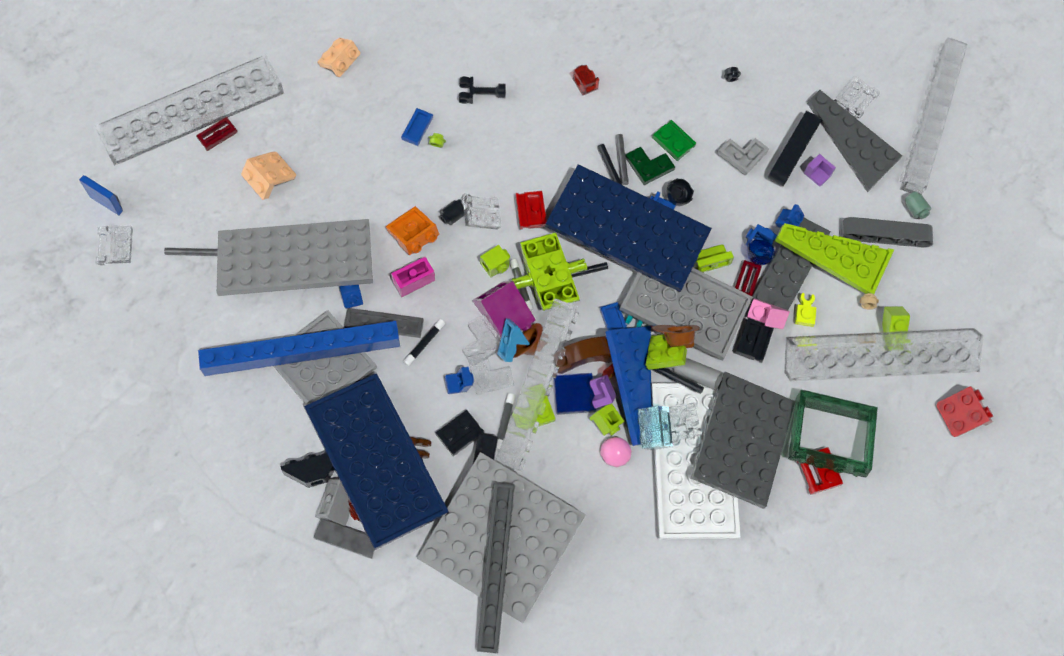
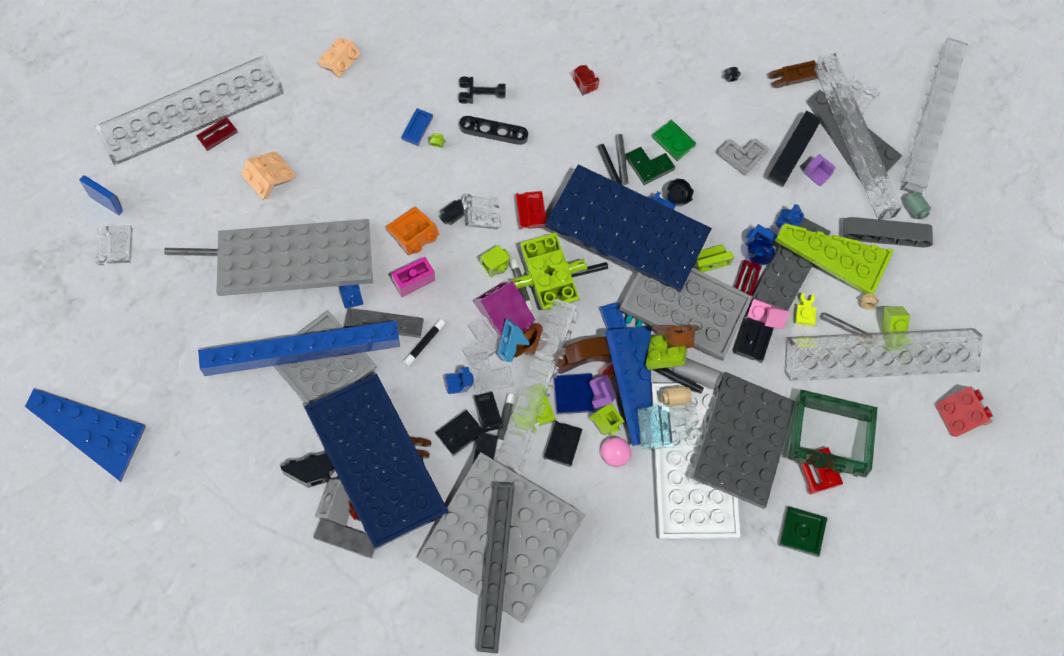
(97, 434): none -> blue wing
(488, 411): none -> black plate
(493, 132): none -> black beam
(563, 444): none -> black plate
(676, 396): none -> tan brick
(794, 74): none -> reddish brown hinge
(803, 531): none -> dark green tile
(841, 324): none -> flat silver bar
(857, 137): none -> clear brick

